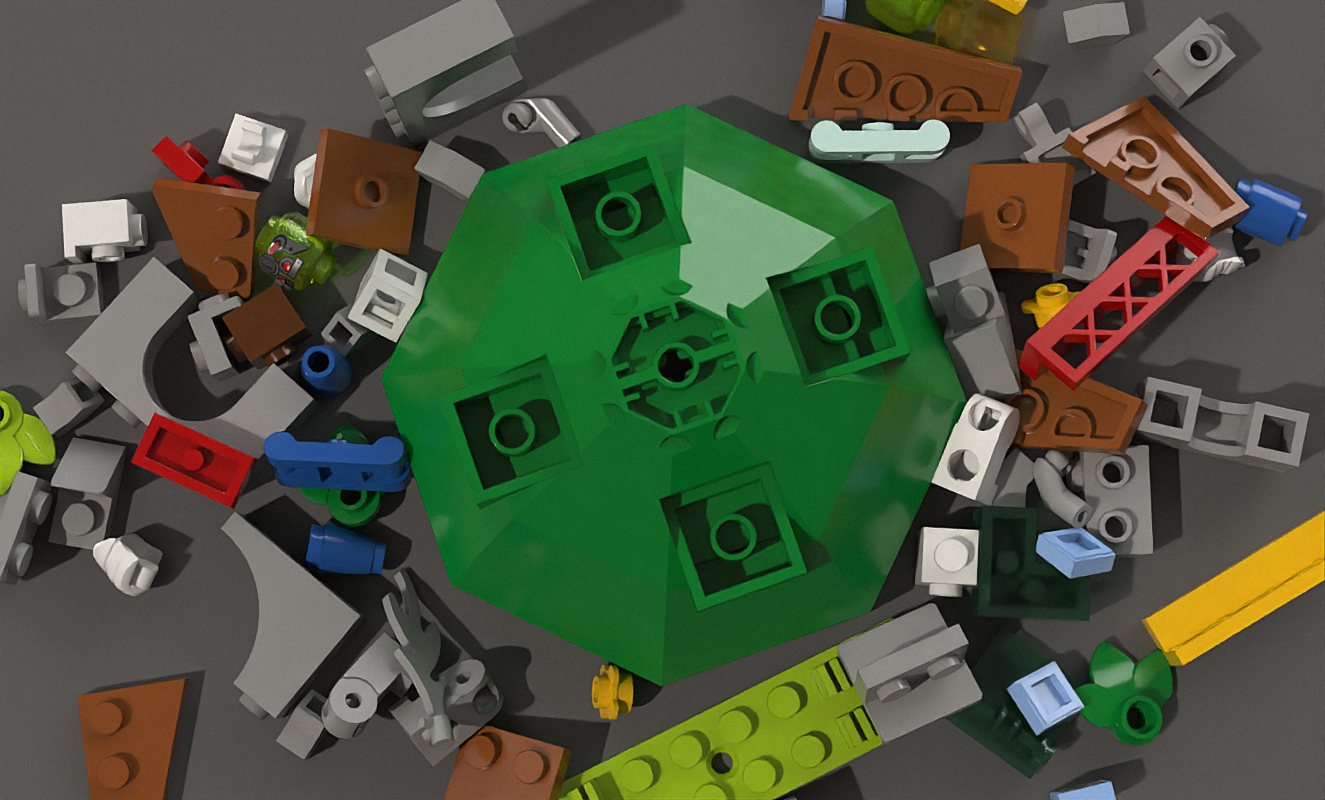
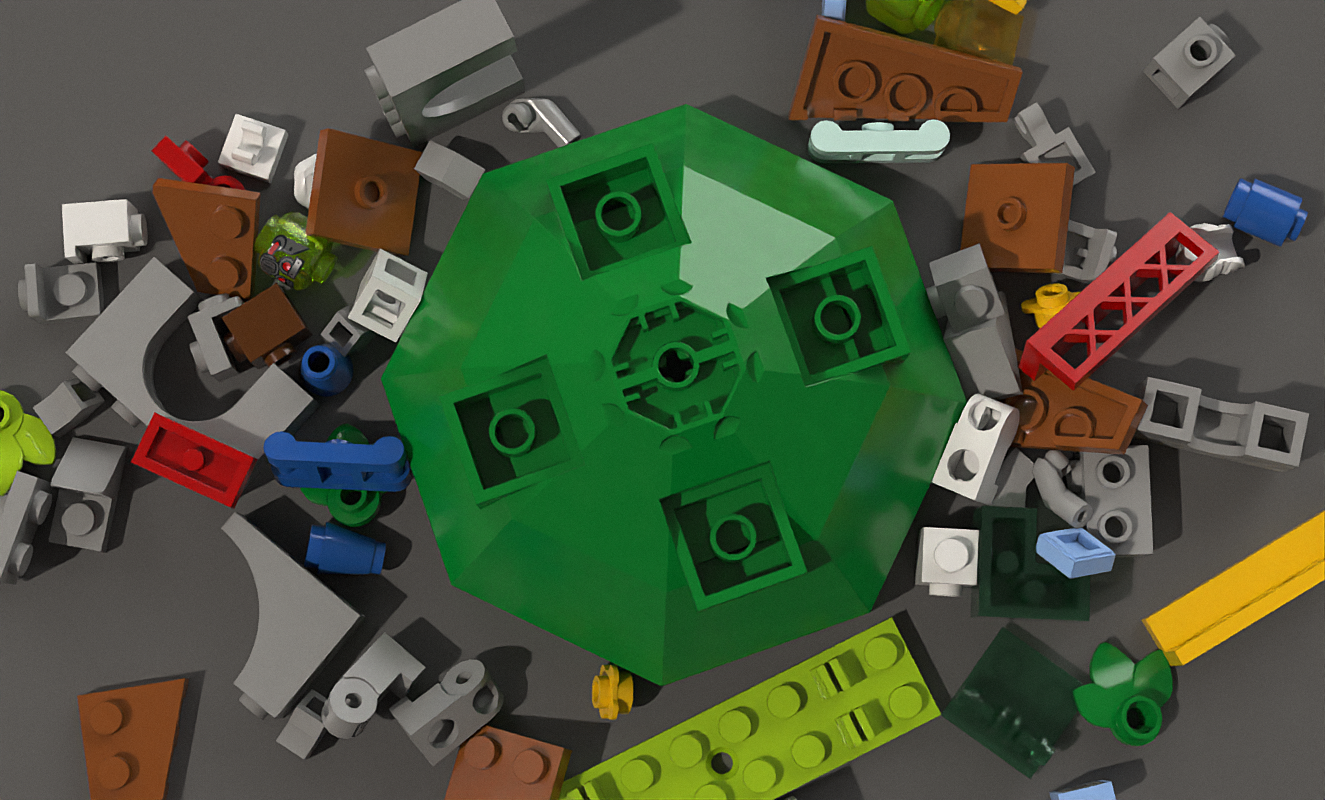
(128, 562): white arm -> none
(419, 656): light grey piece -> none
(910, 672): light grey bracket -> none
(1045, 698): light blue tile -> none
(1096, 25): light grey piece -> none
(1158, 166): dark orange wing -> none

